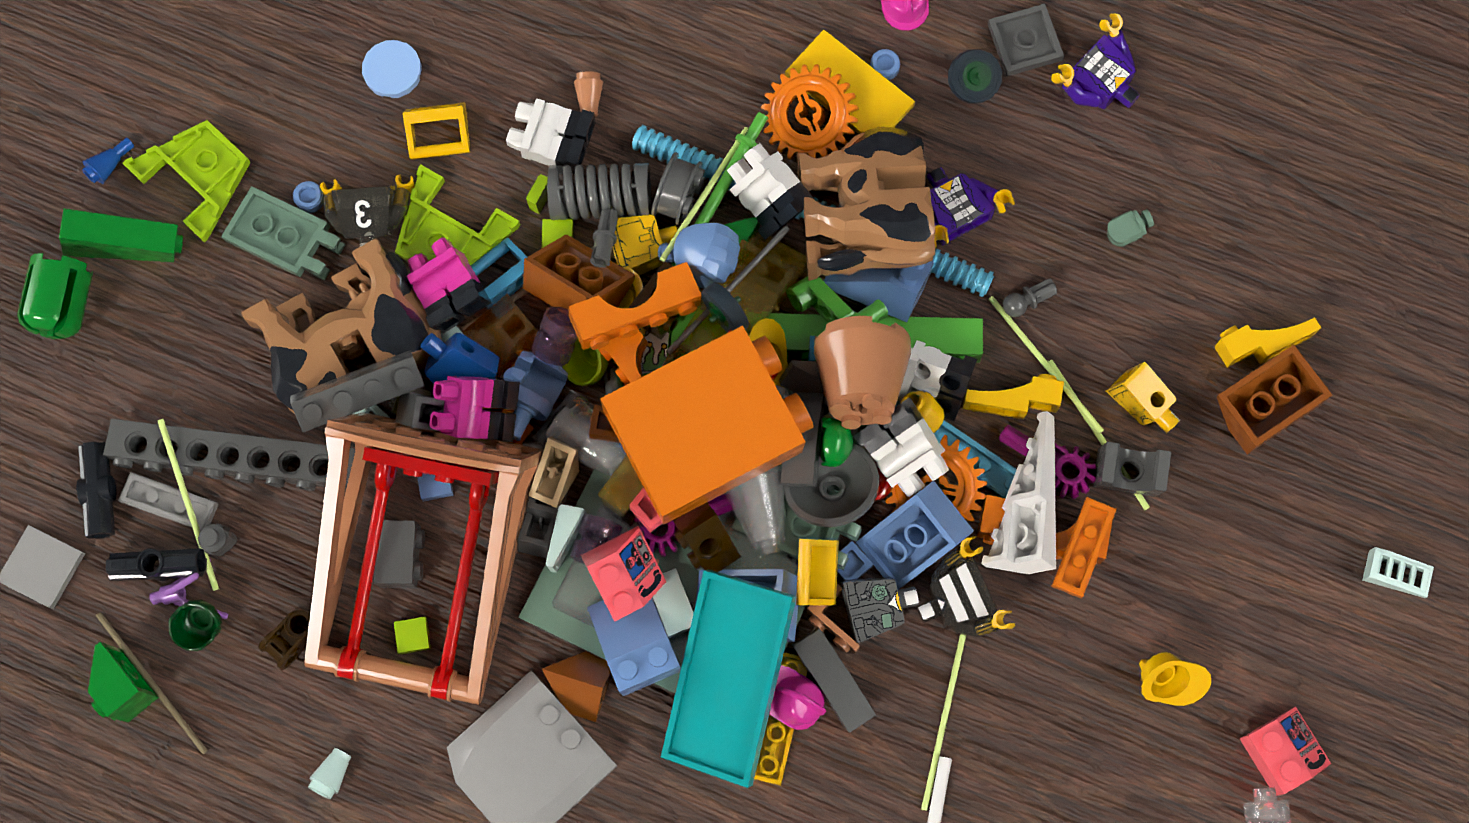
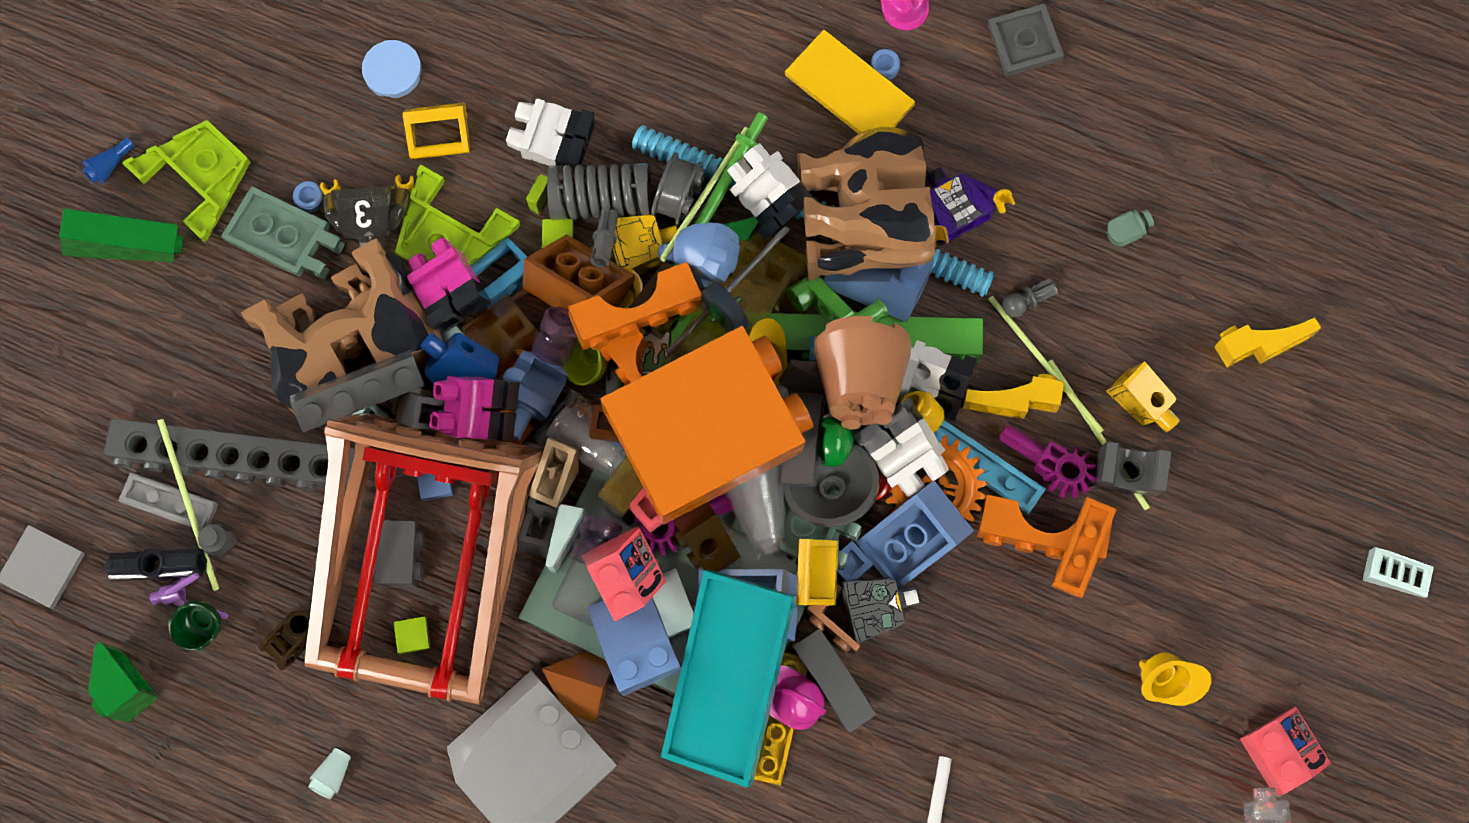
(54, 296): green cylinder -> none
(96, 491): black piece -> none
(151, 682): dark tan axle -> none
(588, 90): nougat cone -> none
(798, 86): orange gear -> none
(943, 722): yellowish green axle -> none
(962, 596): clear smoke torso -> none
(975, 76): black wheel -> none
(1028, 527): white wedge -> none
(1102, 72): torso -> none
(1271, 399): dark orange slope -> none

